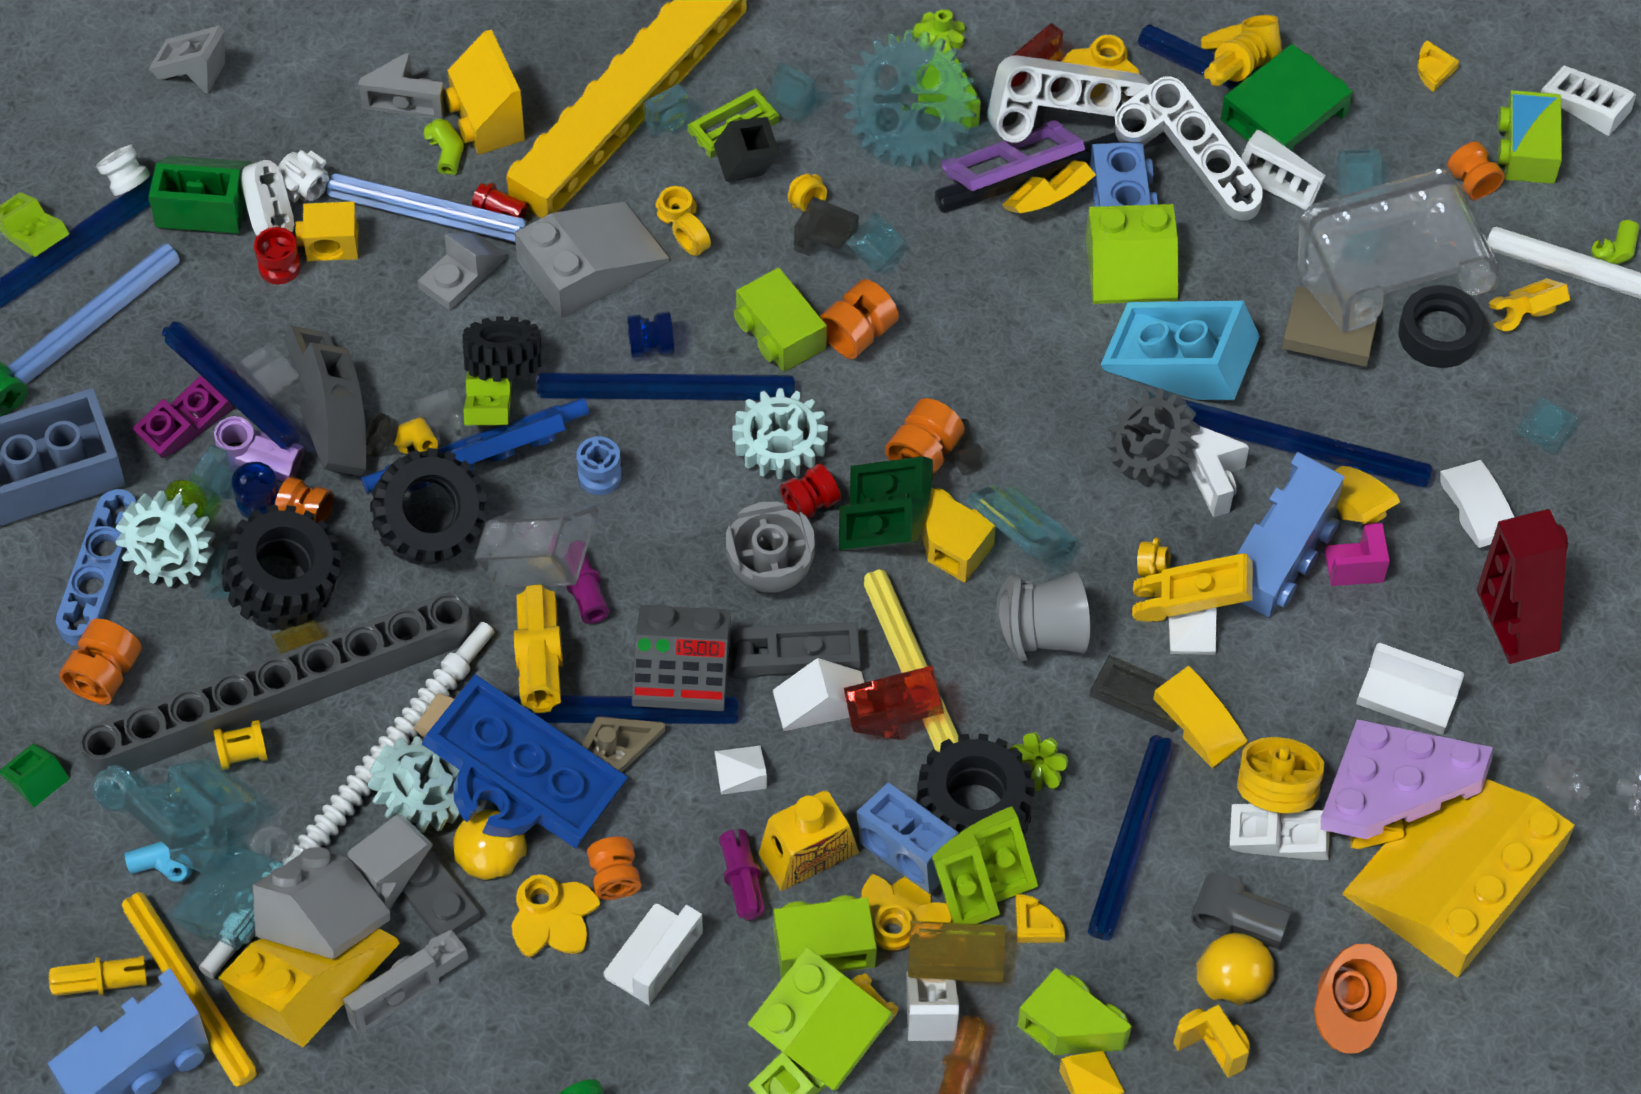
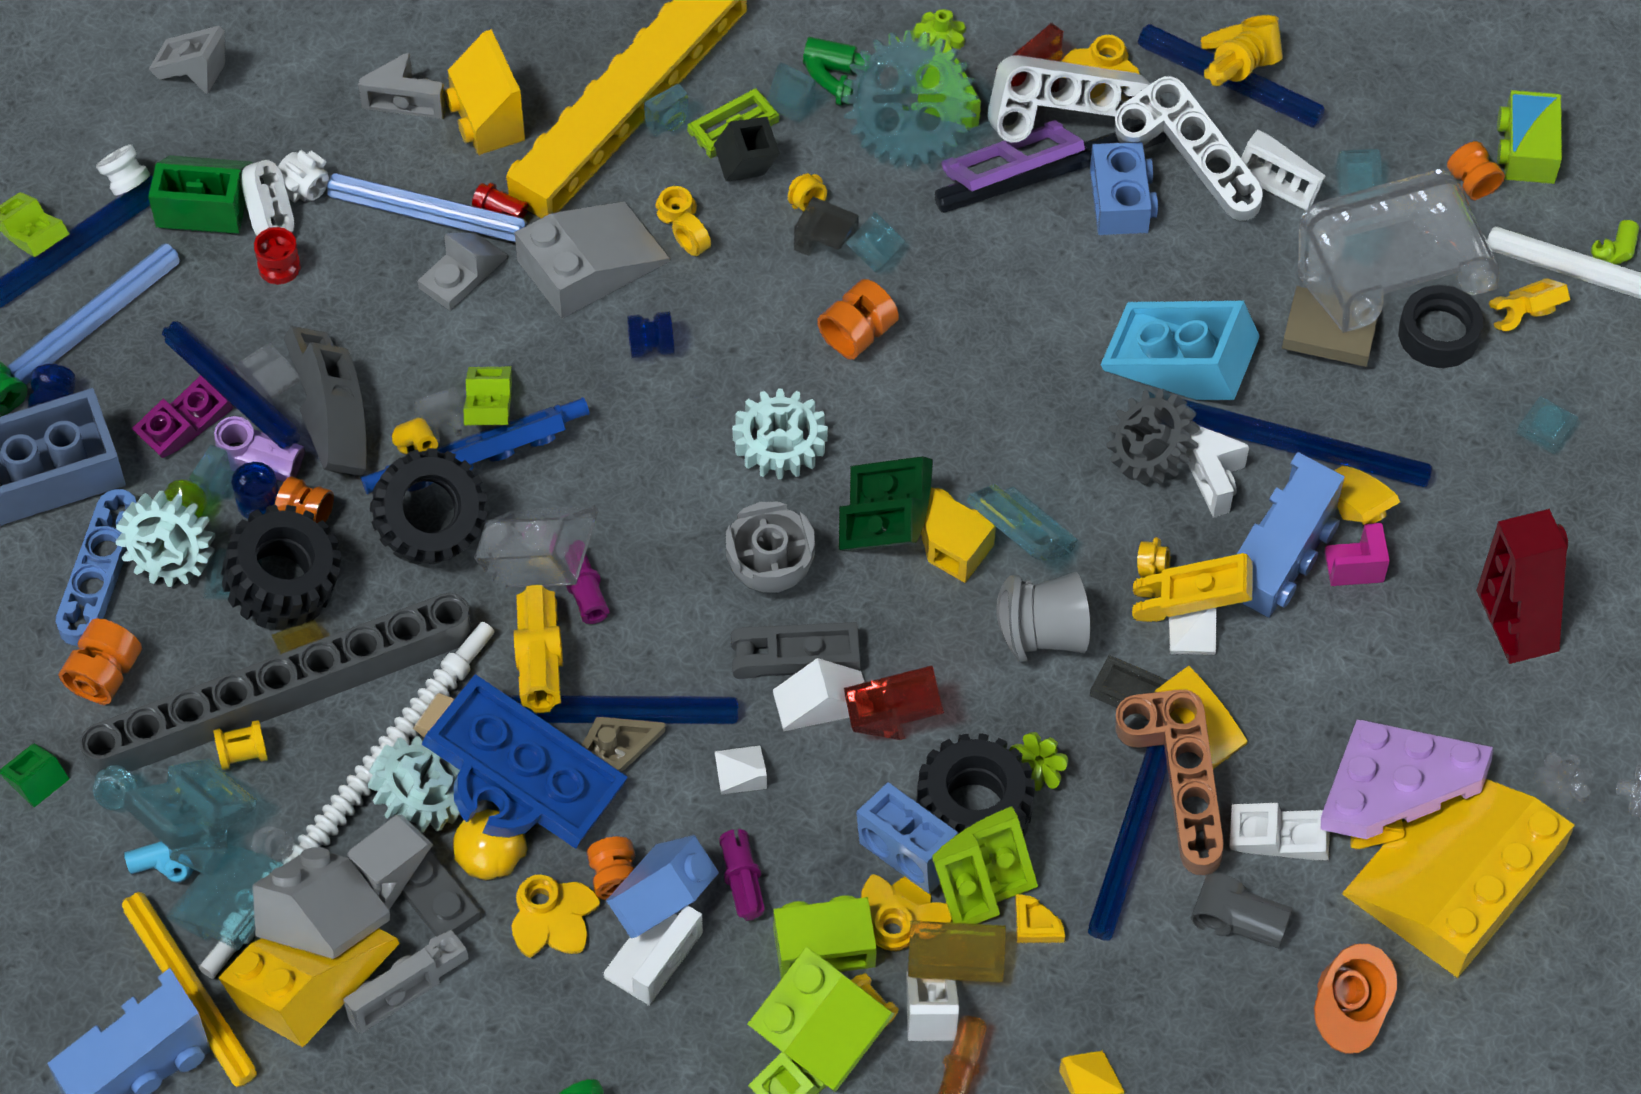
(51, 383): none -> clear blue wheel
(98, 976): yellow axle -> none
(328, 231): yellow brick -> none
(380, 433): clear smoke tile -> none
(452, 146): lime arm -> none
(502, 349): black tyre -> none
(594, 475): medium blue wheel -> none
(662, 386): clear blue axle -> none
(662, 884): none -> medium blue slope
(681, 657): dark grey slope -> none
(780, 320): lime brick -> none
(811, 492): red wheel -> none
(811, 838): yellow torso -> none
(833, 56): none -> green plant
(904, 646): light yellow axle -> none
(927, 431): orange wheel -> none
(969, 456): clear smoke hand -> none
(1038, 193): yellow slope -> none
(1070, 1019): lime slope -> none
(1132, 253): lime slope -> none
(1183, 781): none -> nougat beam
(1225, 1041): yellow bracket -> none
(1235, 969): yellow hair -> none
(1280, 775): yellow wheel -> none
(1286, 99): green panel -> none
(1410, 688): white panel -> none
(1435, 65): yellow tile -> none
(1478, 500): white slope -> none
(1593, 113): white slope -> none

